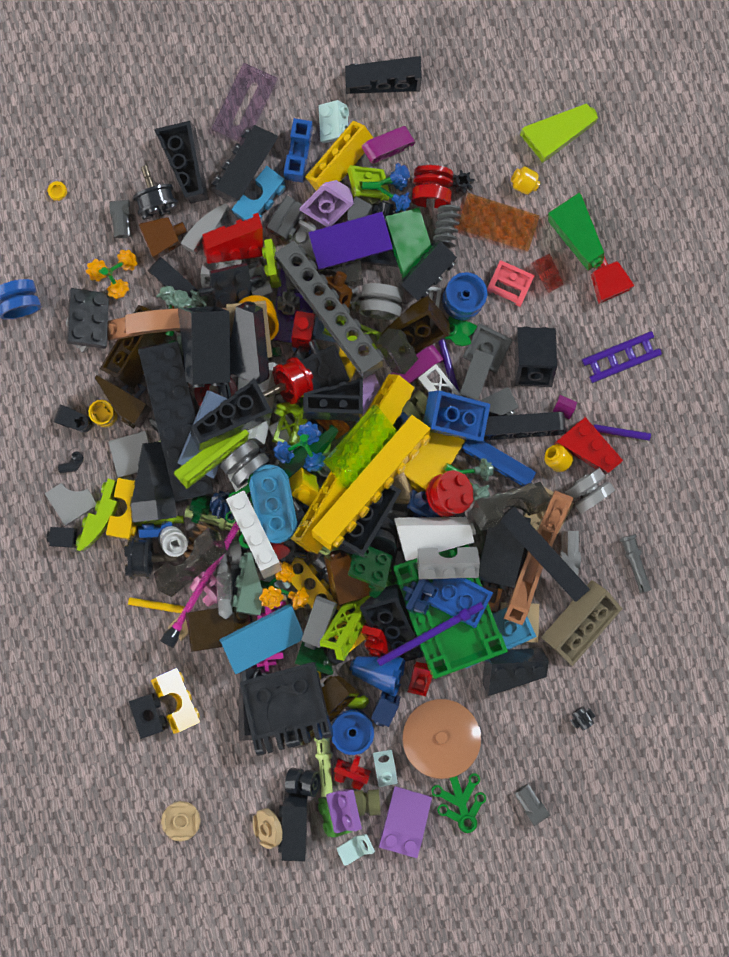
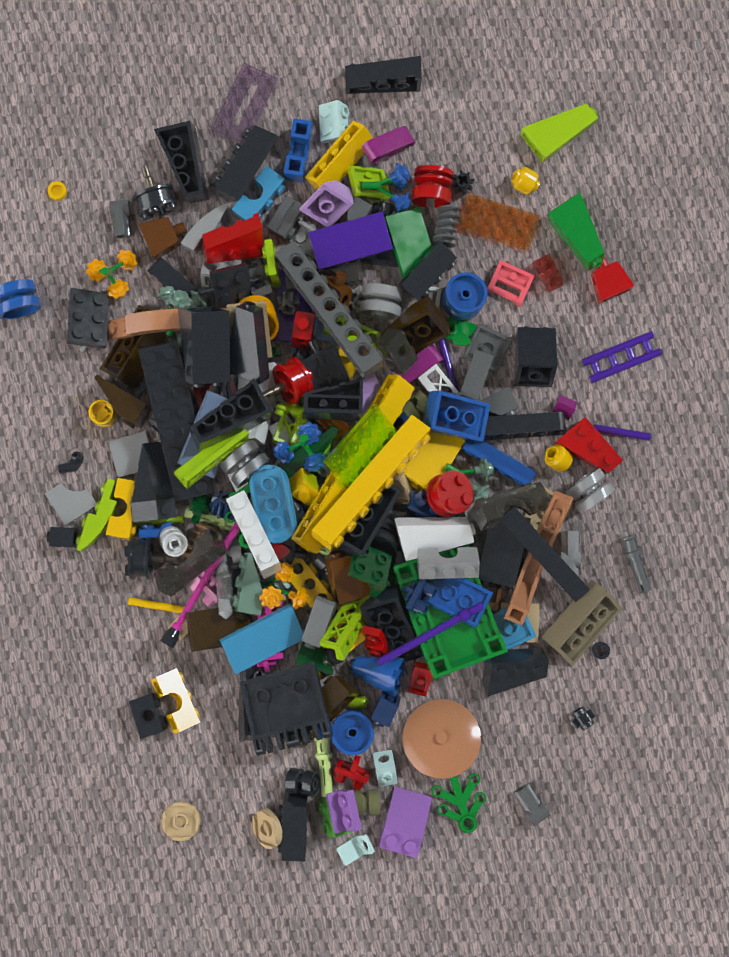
(70, 418): black piece -> none
(605, 646): none -> black bush

